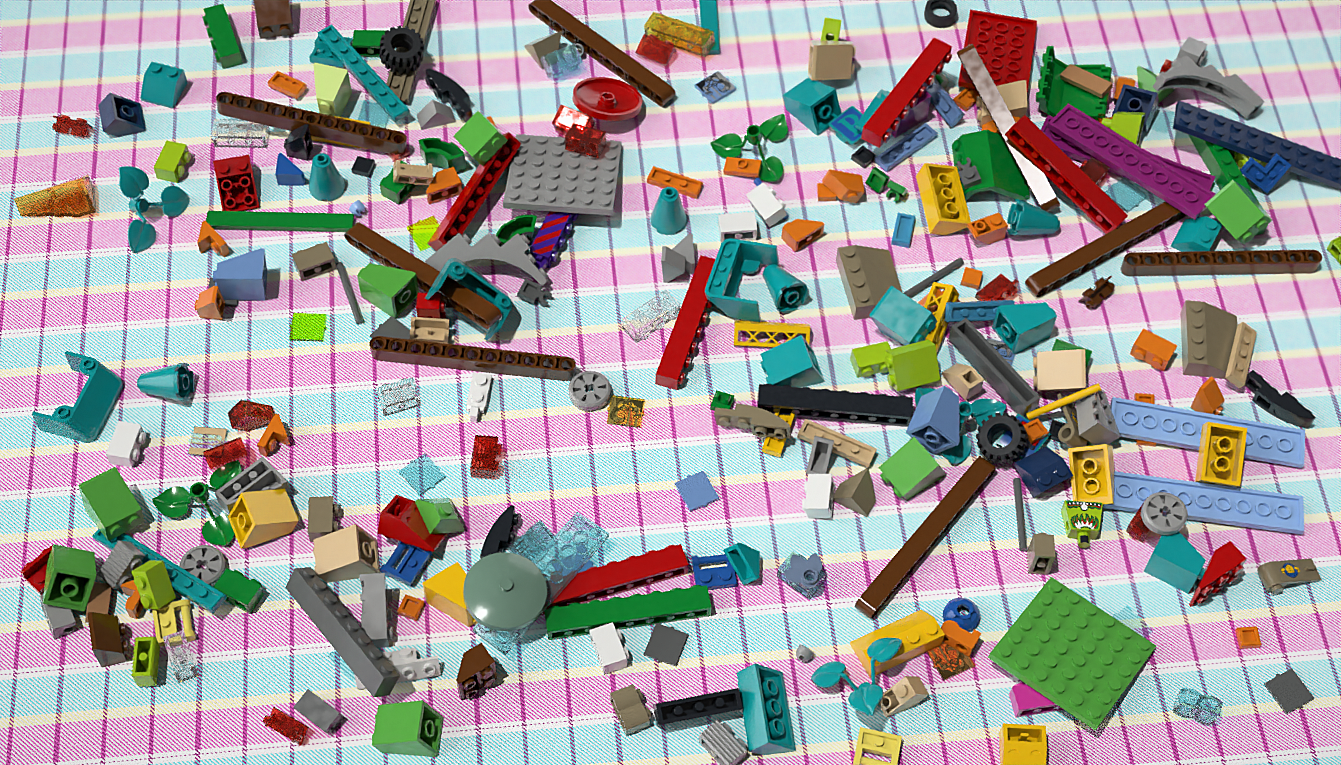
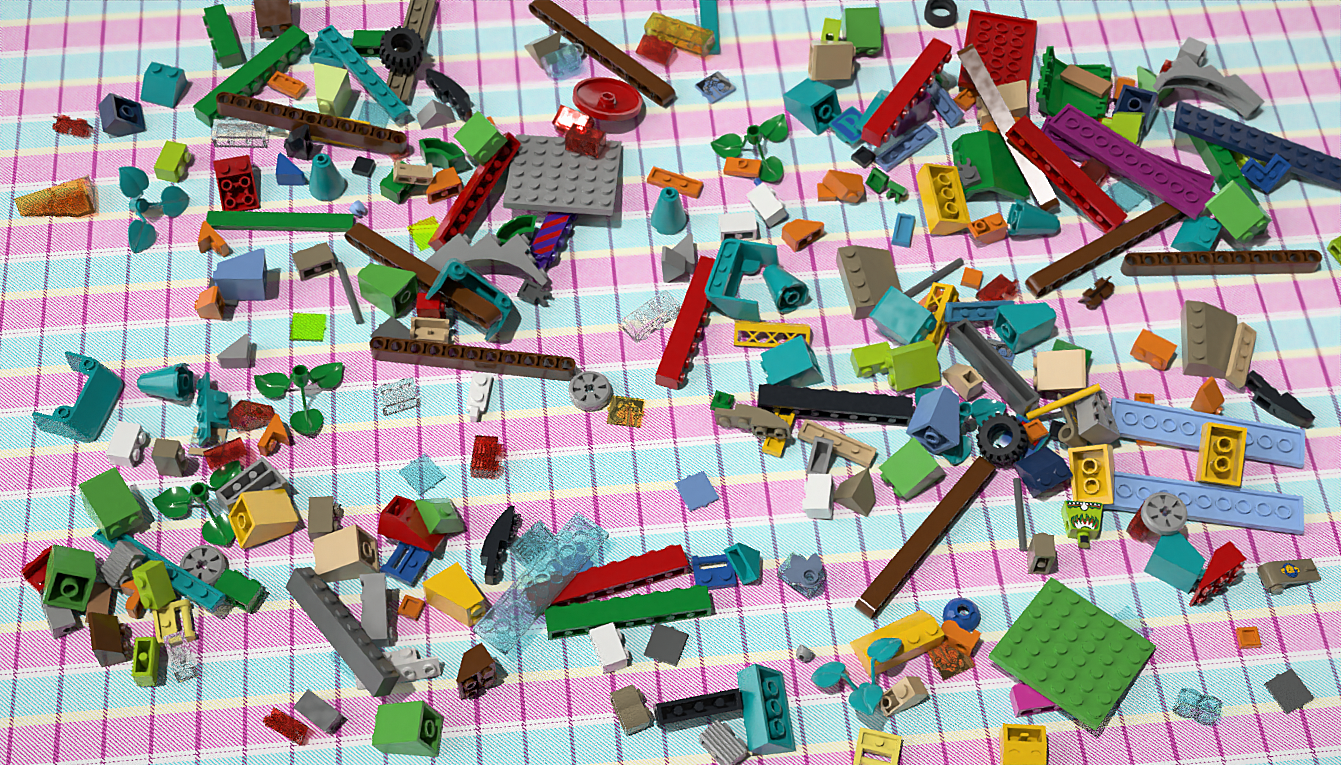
(169, 457): none -> dark tan brick
(211, 409): none -> teal bracket
(236, 355): none -> light grey slope
(255, 72): none -> green brick
(273, 386): none -> green plant
(504, 591): sand green dish -> none
(862, 29): none -> bright green slope

